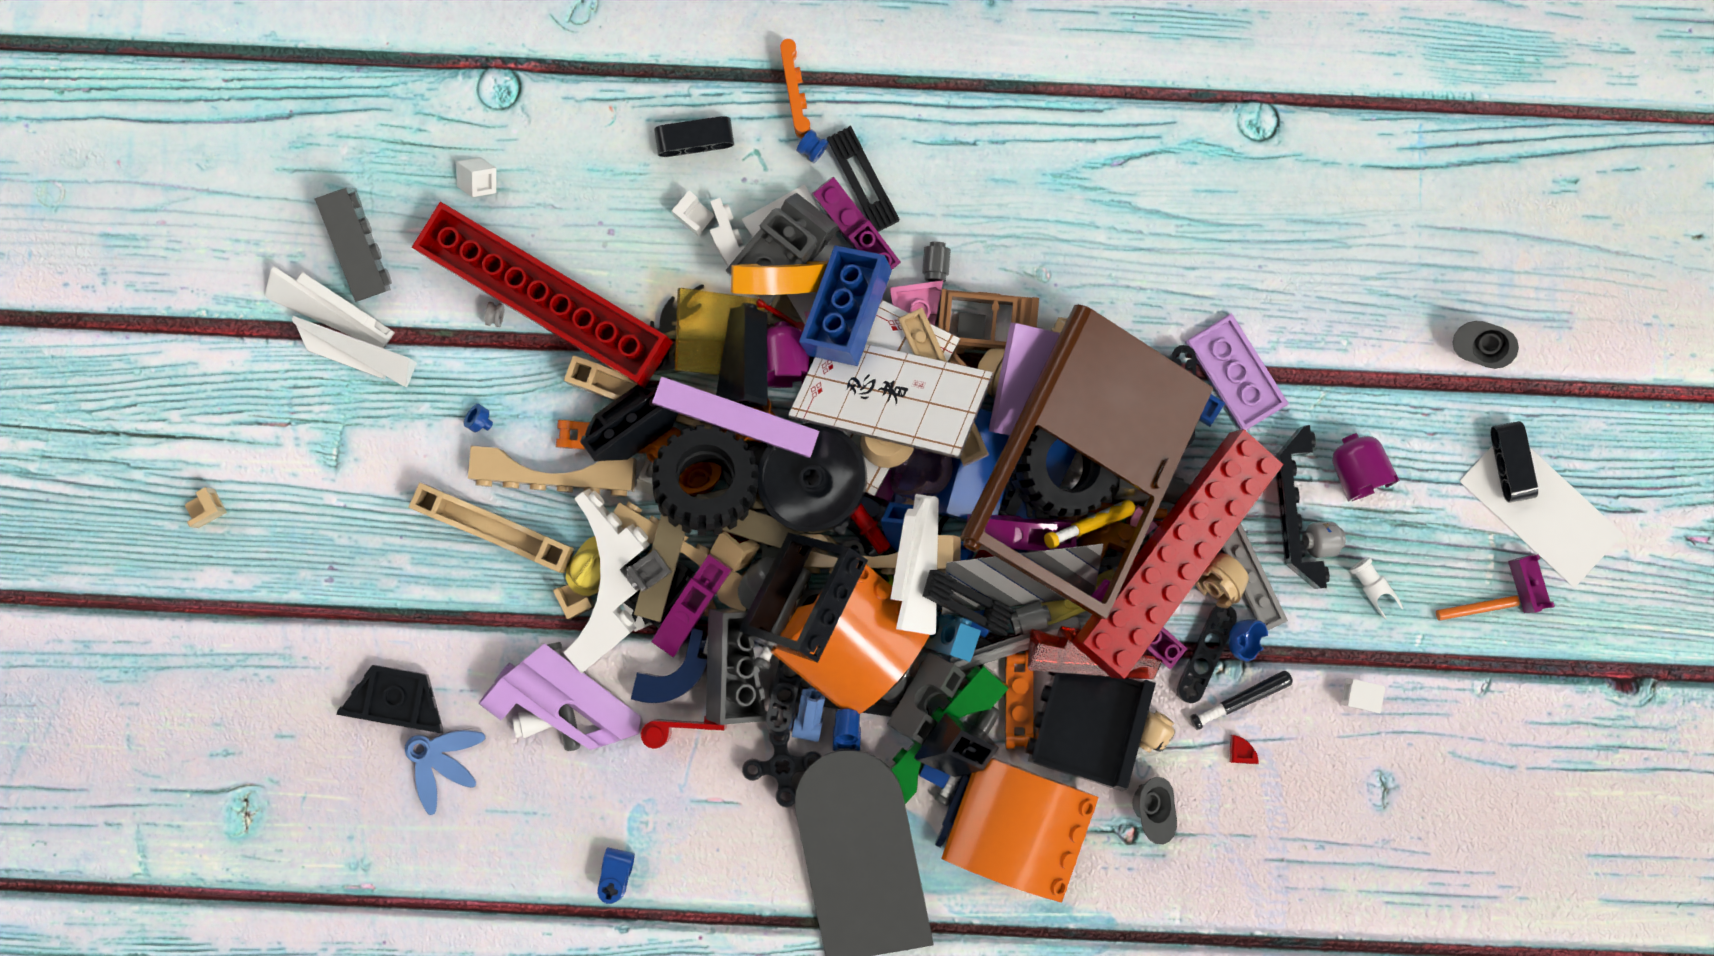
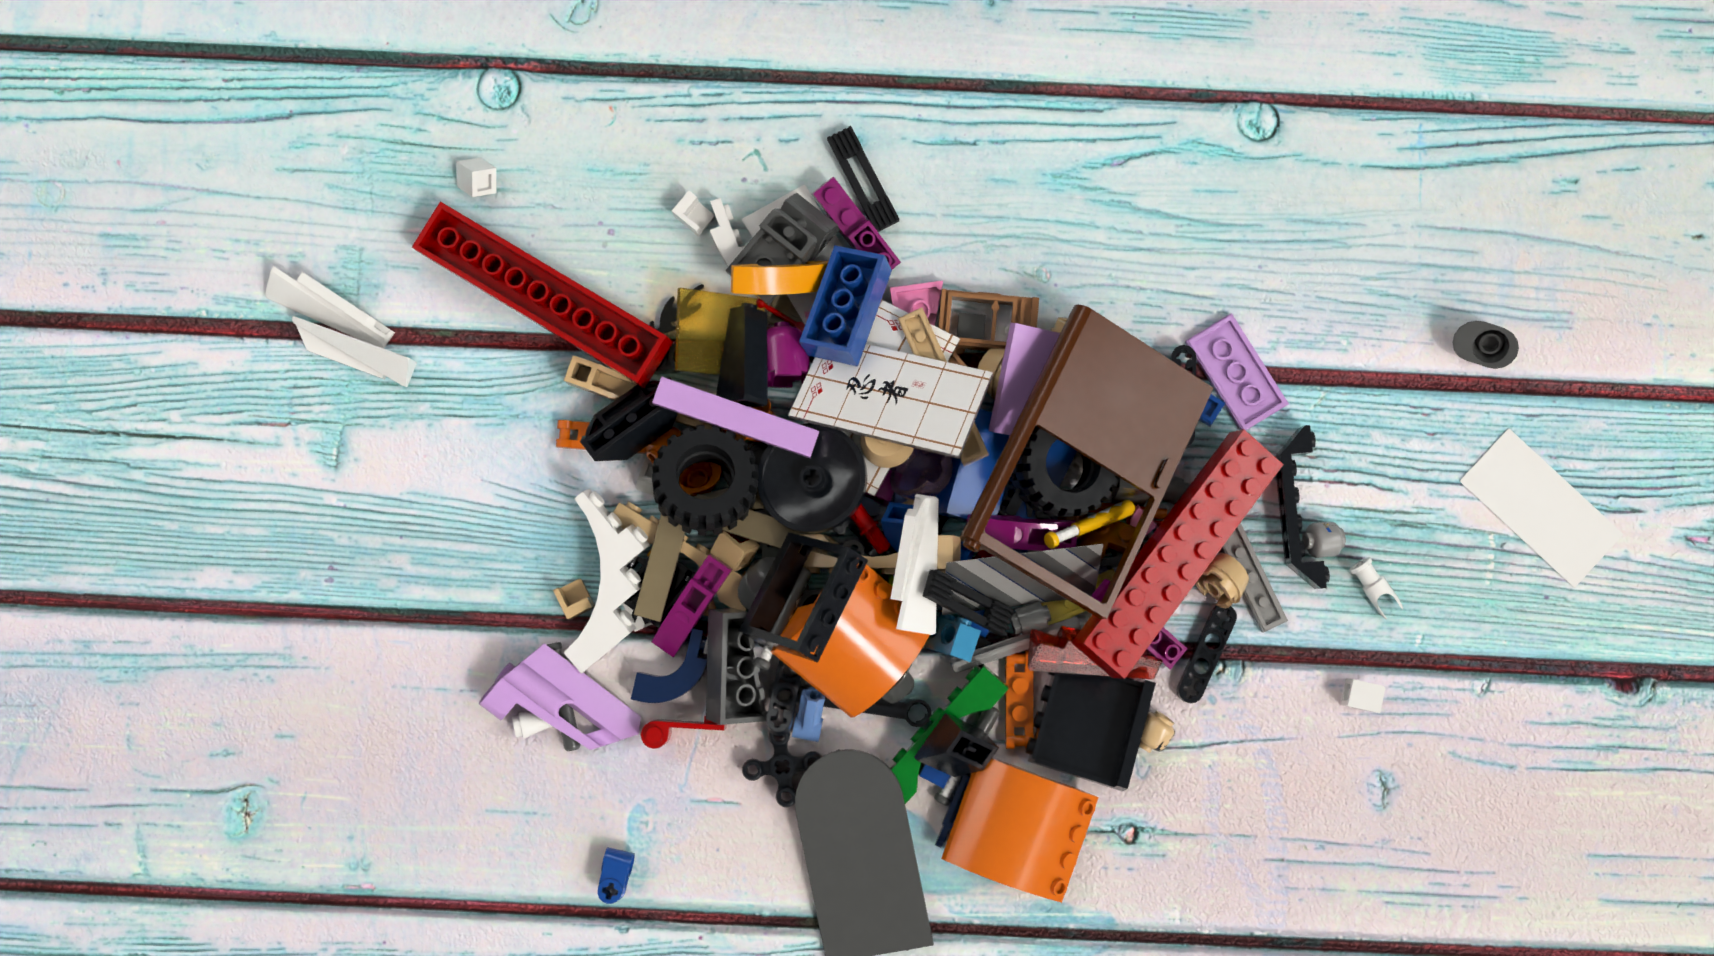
(204, 508): tan panel -> none
(354, 243): dark grey wedge -> none
(394, 699): black wing -> none
(444, 764): medium blue plant -> none
(477, 419): blue tile -> none
(491, 527): tan arch -> none
(494, 314): light grey bush -> none
(494, 465): tan arch -> none
(584, 569): light yellow piece -> none
(647, 571): flat silver bracket -> none
(694, 136): black beam -> none
(793, 78): orange plate -> none
(812, 146): blue wheel -> none
(846, 730): blue piece -> none
(933, 678): dark grey arch -> none
(936, 262): dark grey brick -> none
(1156, 808): dark grey piece -> none
(1242, 751): red tile -> none
(1246, 638): blue hair -> none
(1255, 693): black piece -> none
(1362, 466): magenta cylinder -> none
(1476, 608): orange bar -> none
(1514, 461): black beam -> none
(1530, 584): magenta hinge -> none

